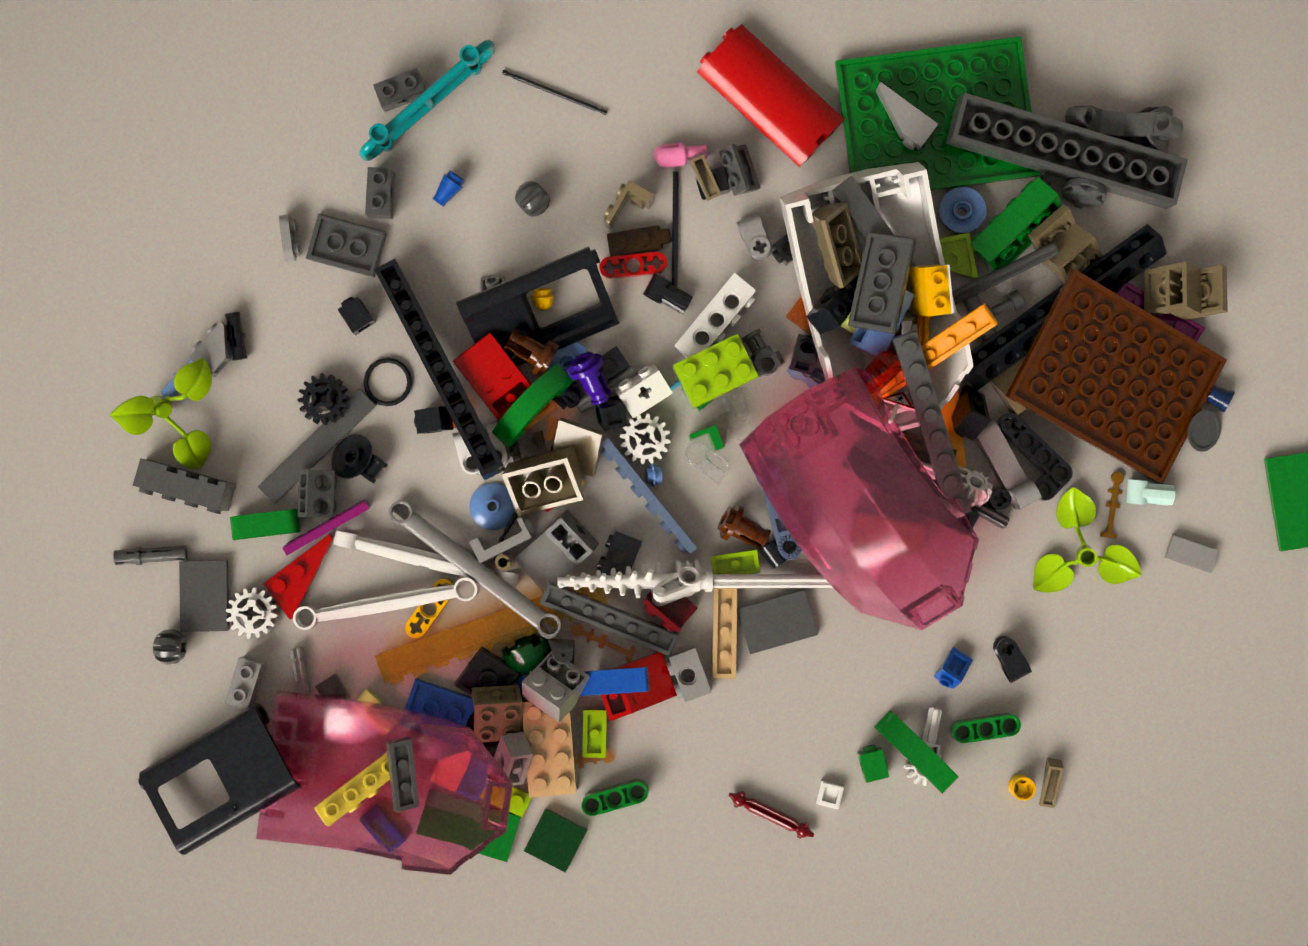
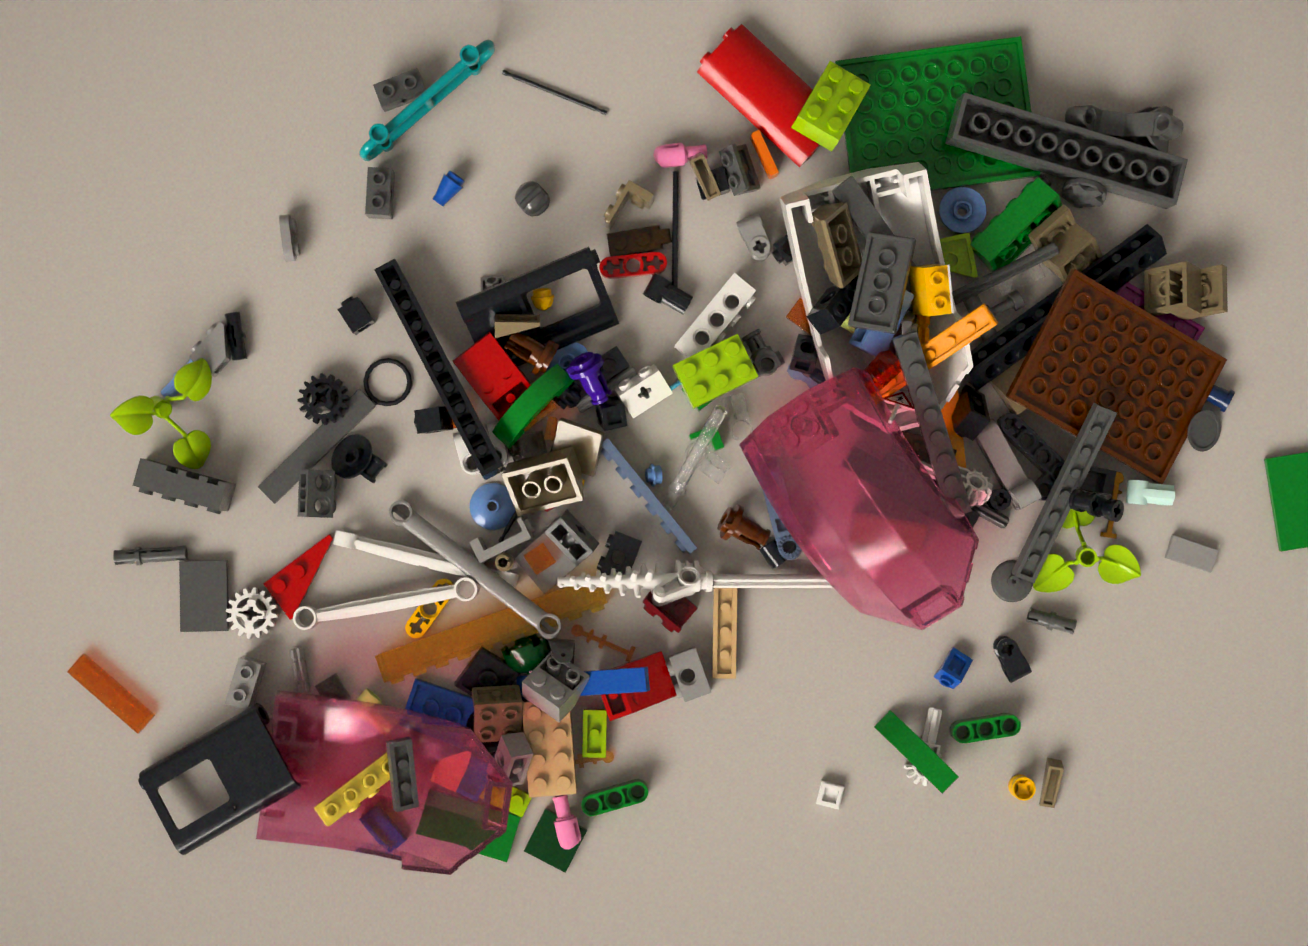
(111, 693): none -> clear orange plate
(169, 646): dark grey piece -> none
(264, 524): green beam -> none
(326, 526): magenta tile -> none
(346, 245): dark grey tile -> none
(512, 323): none -> dark tan piece
(539, 558): none -> clear orange tile
(566, 823): none -> bright pink arm
(609, 618): dark grey tile -> none
(631, 431): white gear -> none
(678, 486): none -> clear axle
(736, 563): lime plate -> none
(764, 154): none -> orange tile
(771, 815): dark red wheel -> none
(777, 621): dark grey tile -> none
(830, 106): none -> lime brick
(873, 763): green brick -> none
(908, 121): light grey slope -> none
(1007, 586): none -> dark grey piece
(1051, 620): none -> dark grey pin
(1057, 503): none -> dark grey plate
(1096, 505): none -> black axle
(1099, 481): none -> black panel

